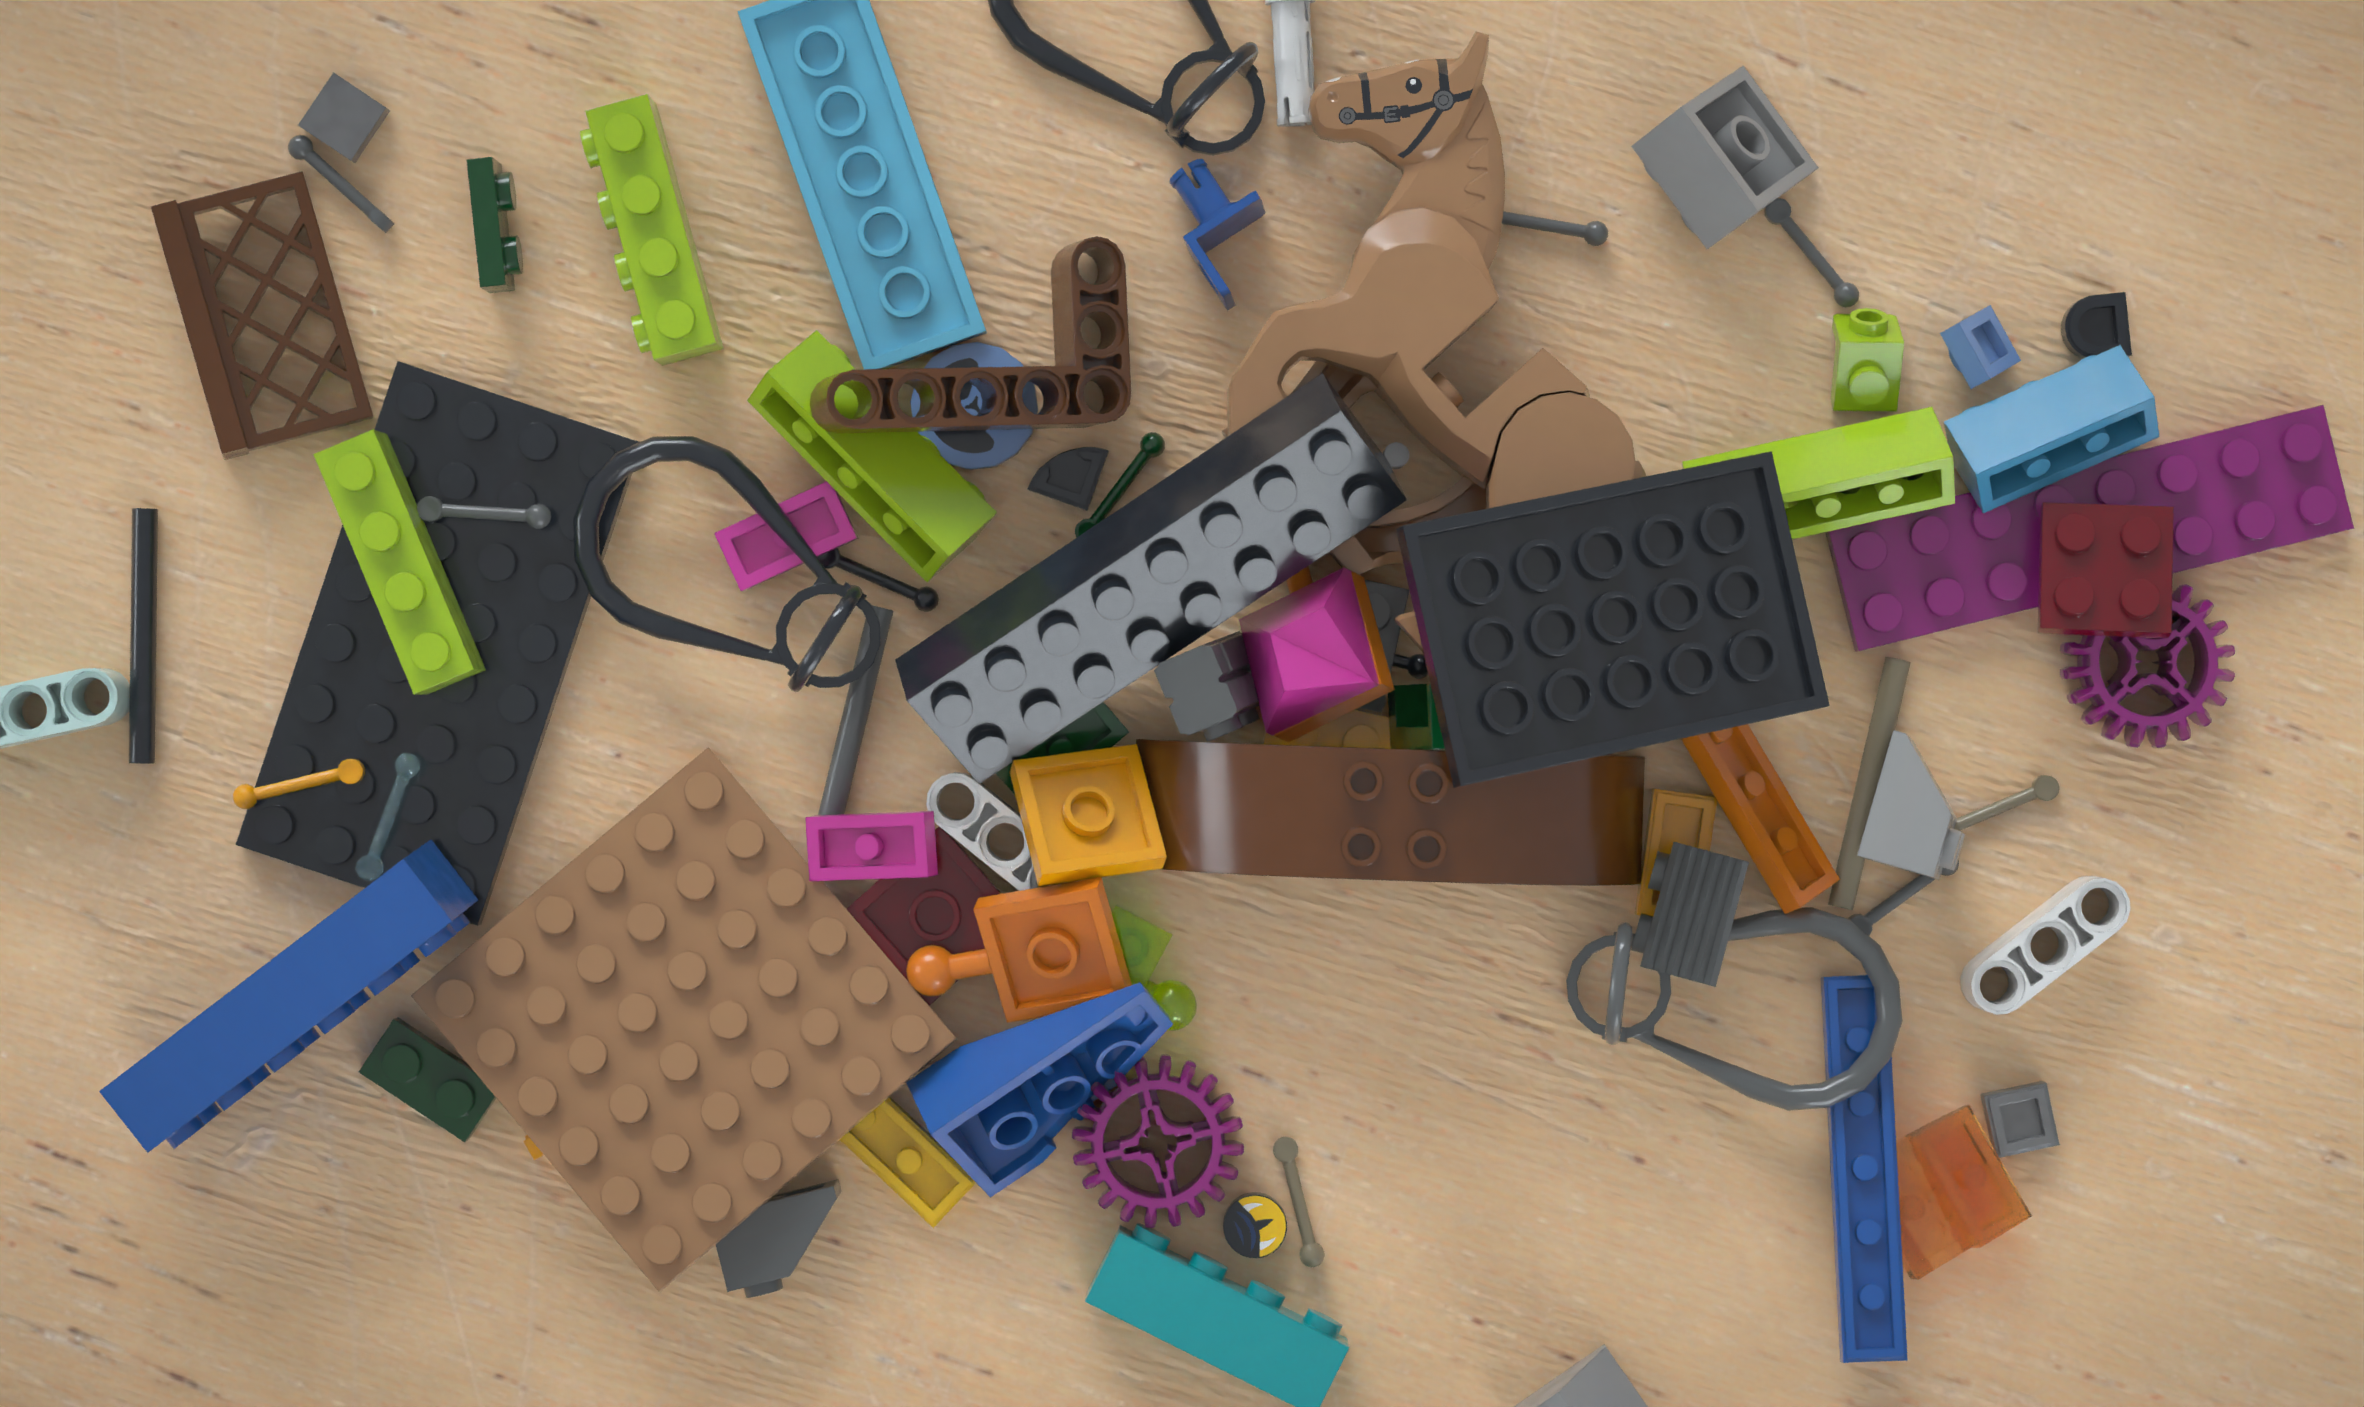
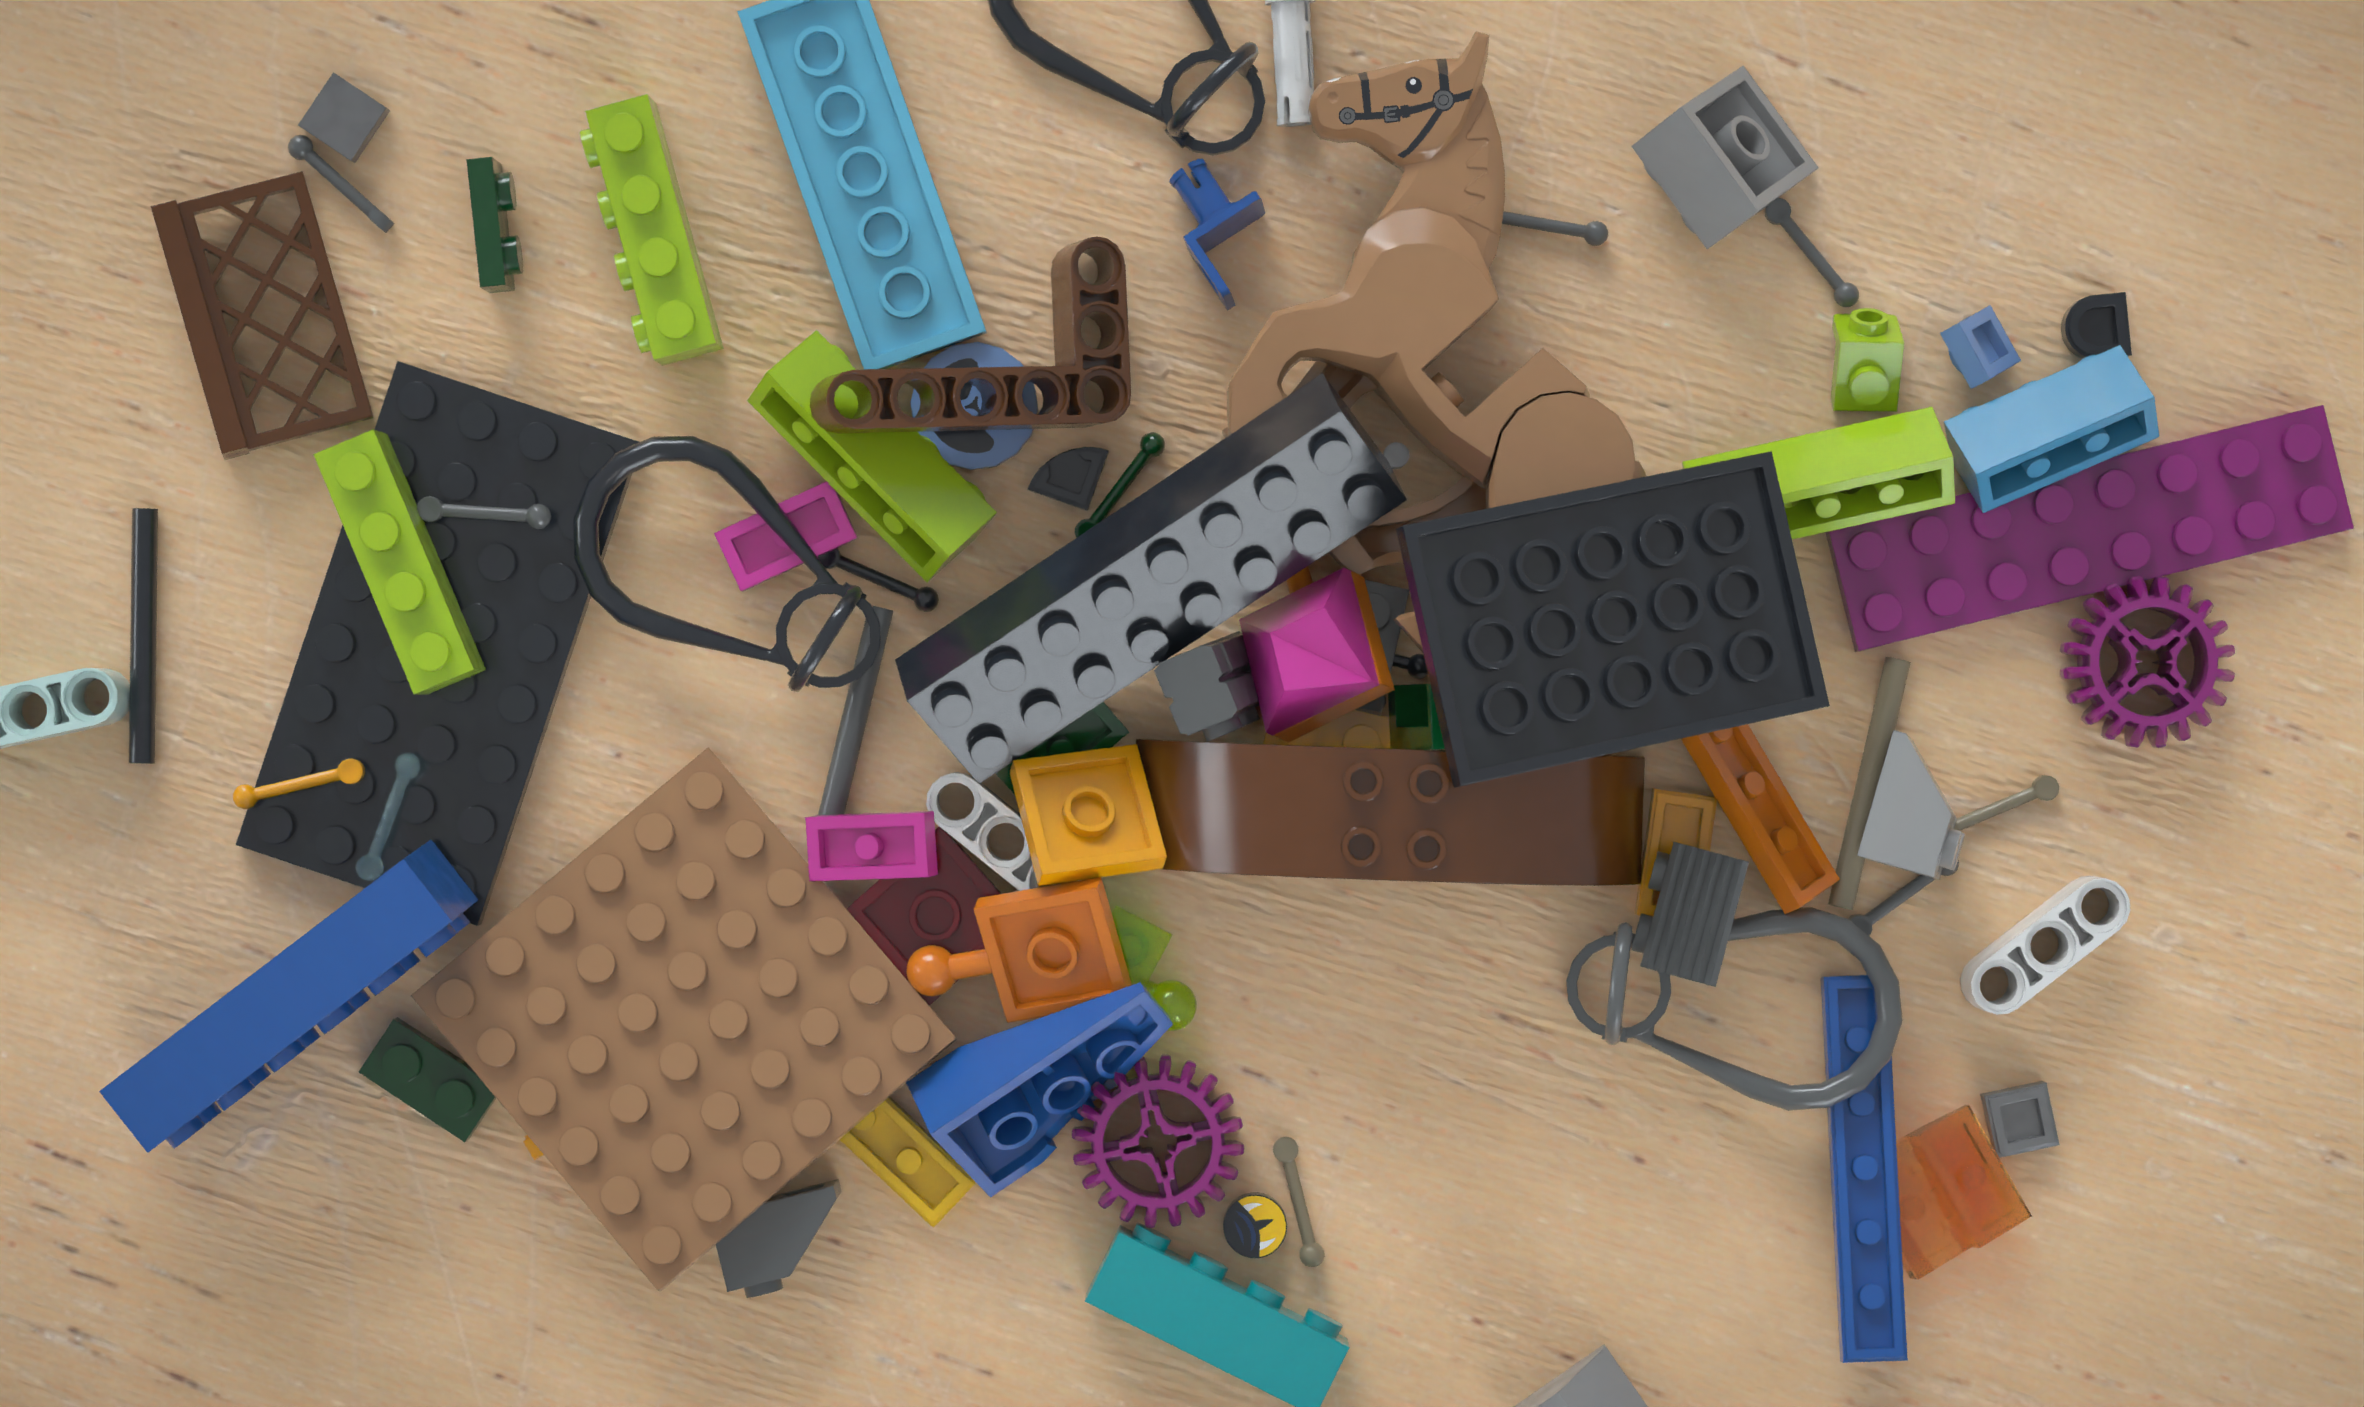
(2105, 570): dark red plate -> none

